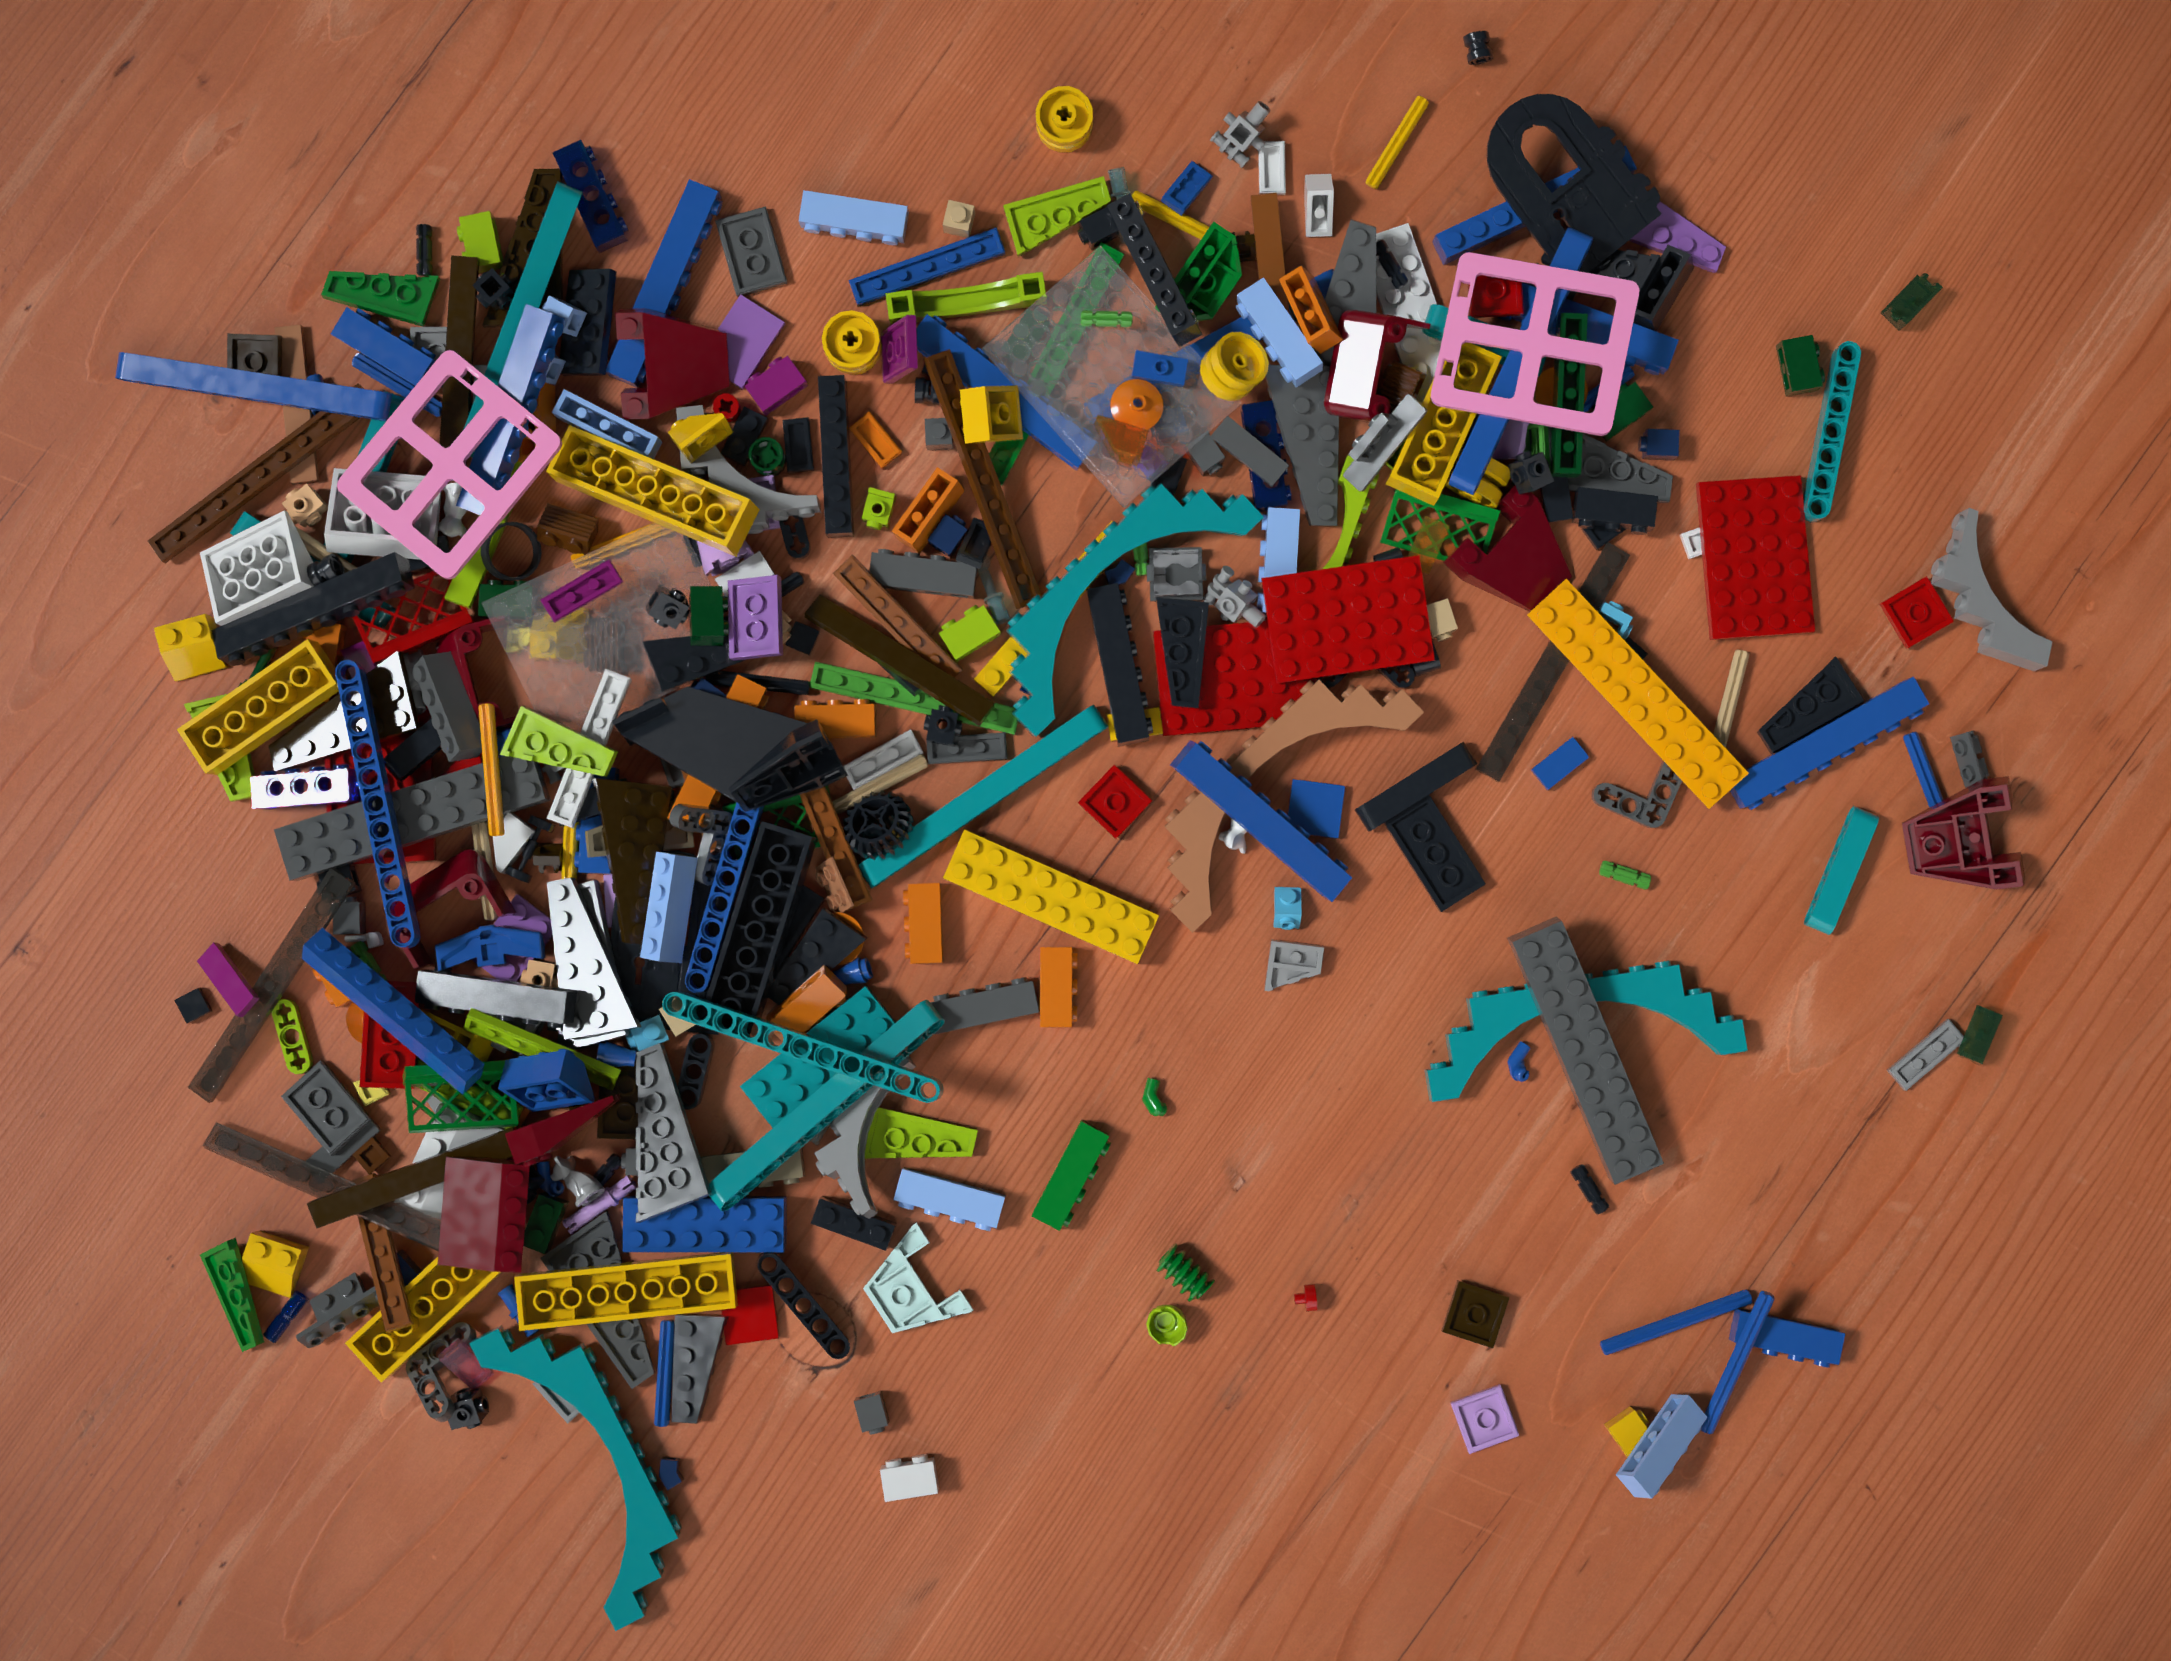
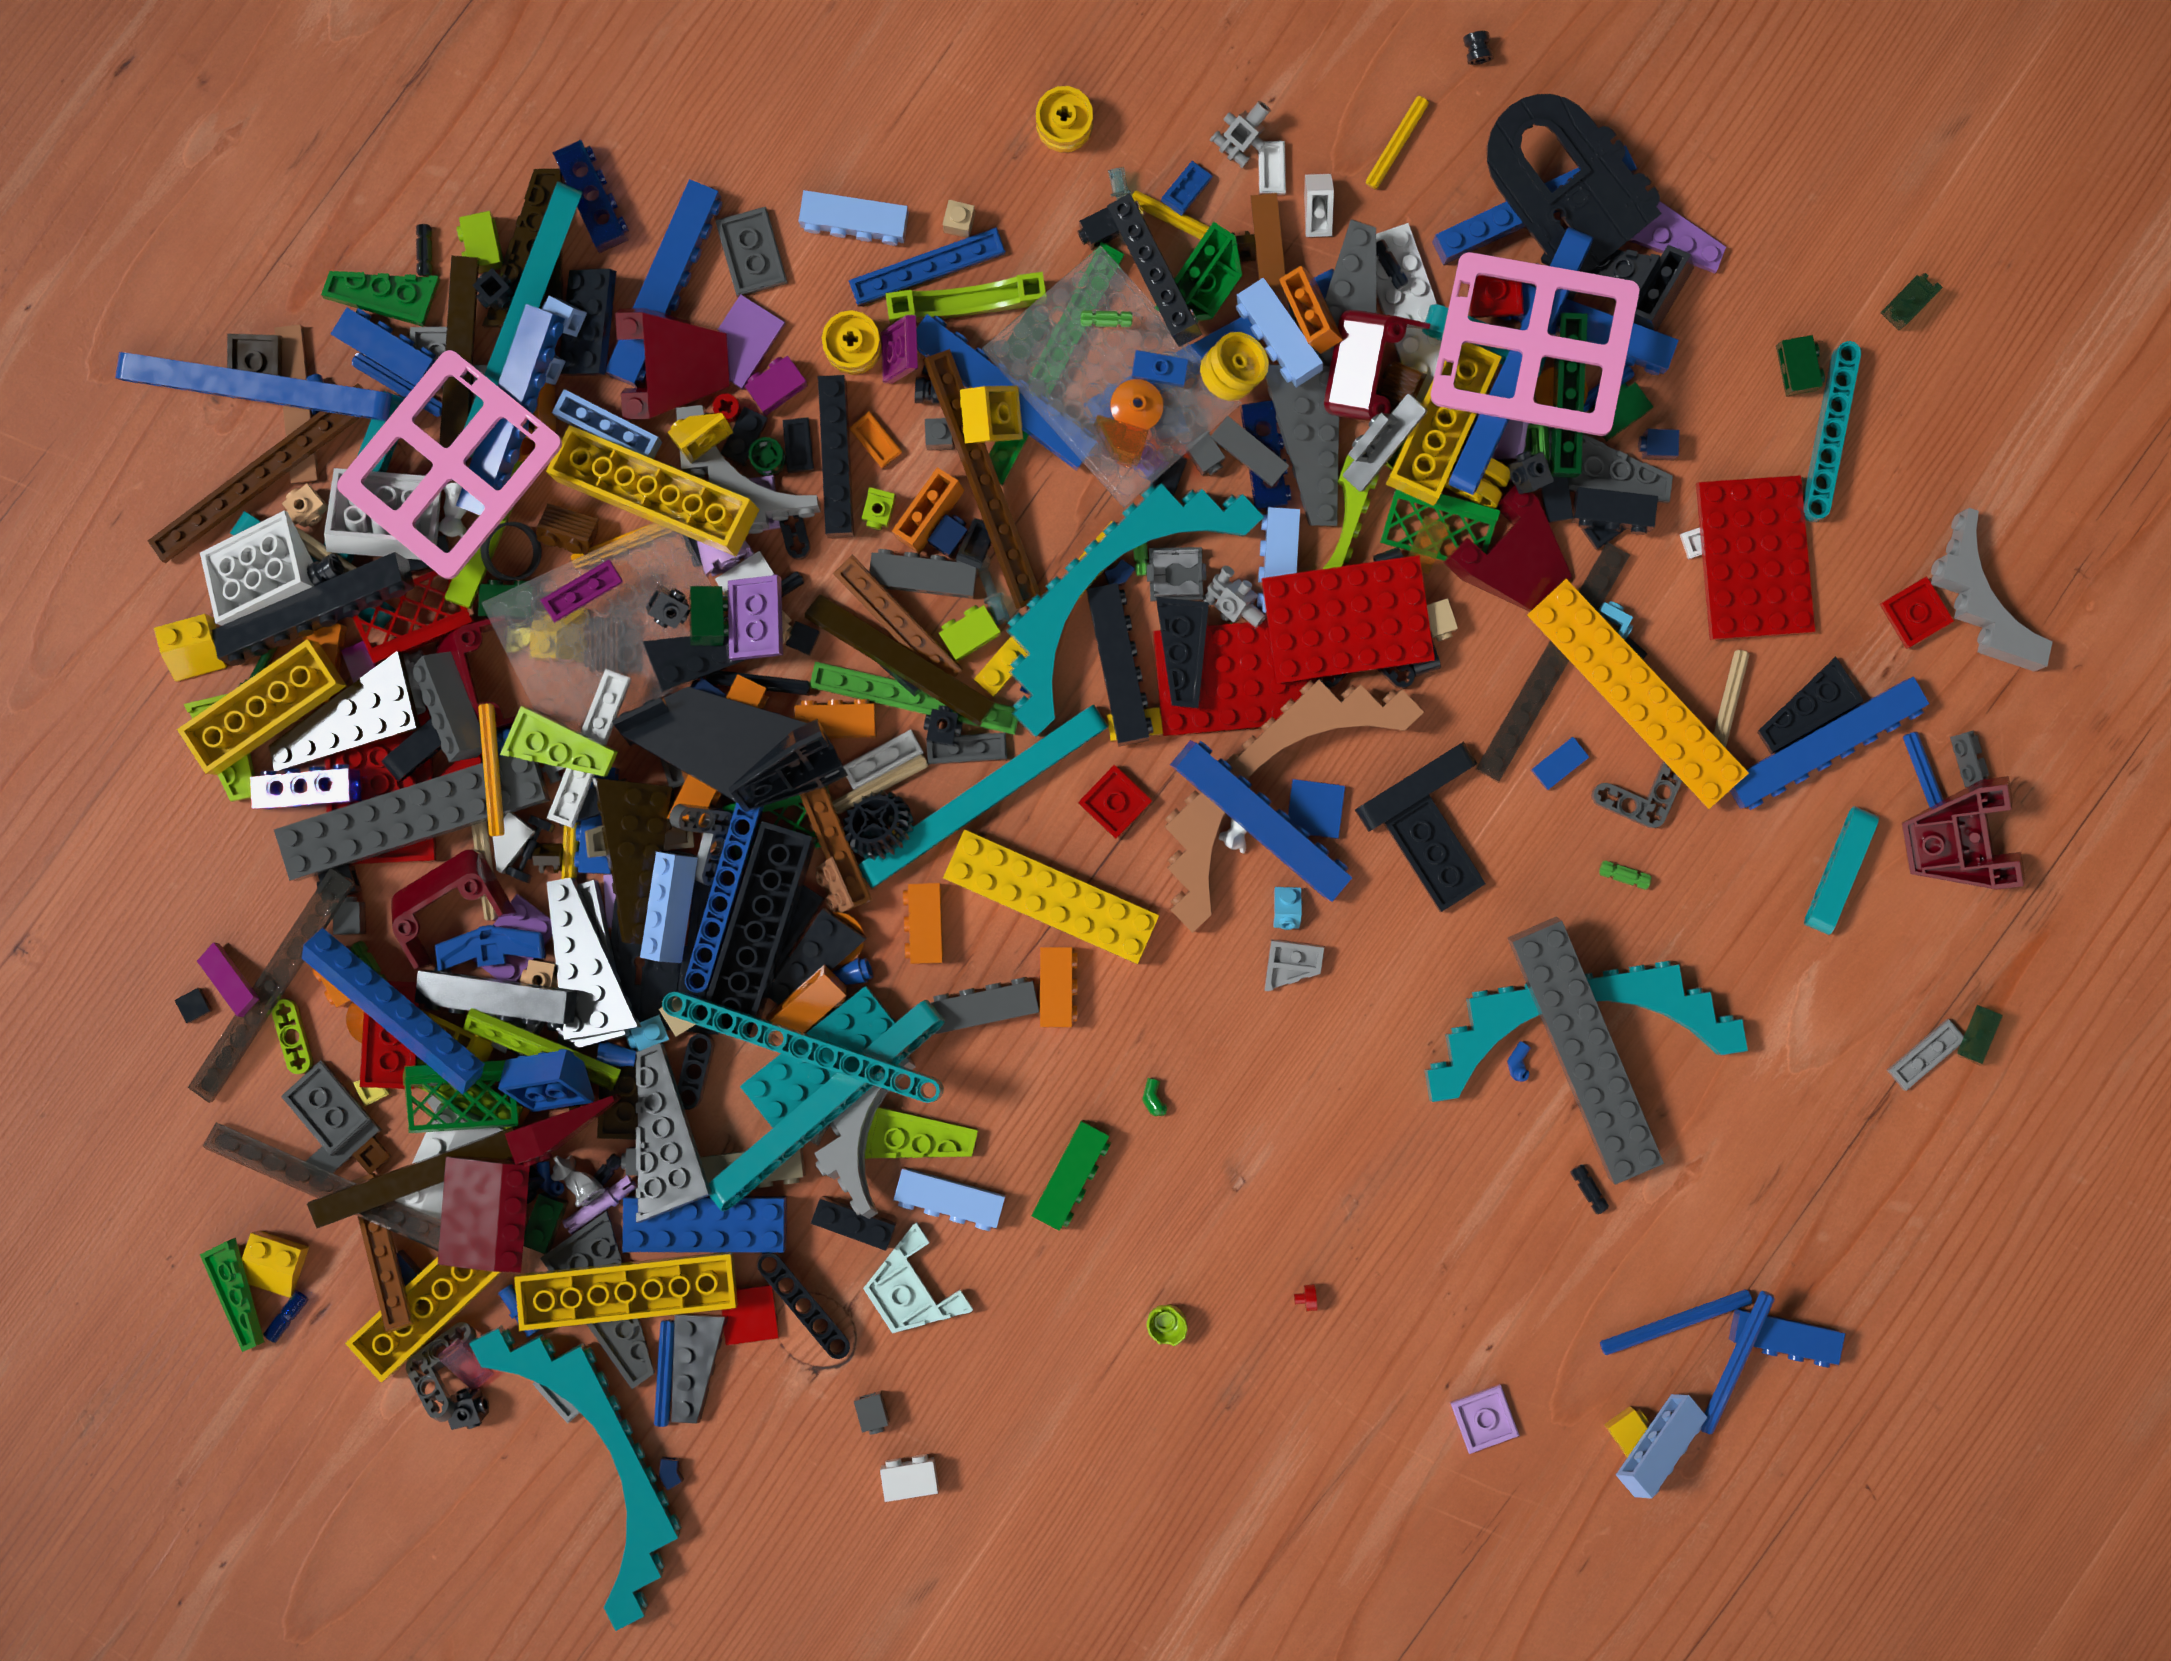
(337, 1309): dark grey bracket -> none
(368, 794): blue beam -> none
(373, 939): white hand -> none
(1050, 213): lime wing -> none
(1184, 1273): green piece -> none
(1475, 1314): dark brown plate -> none

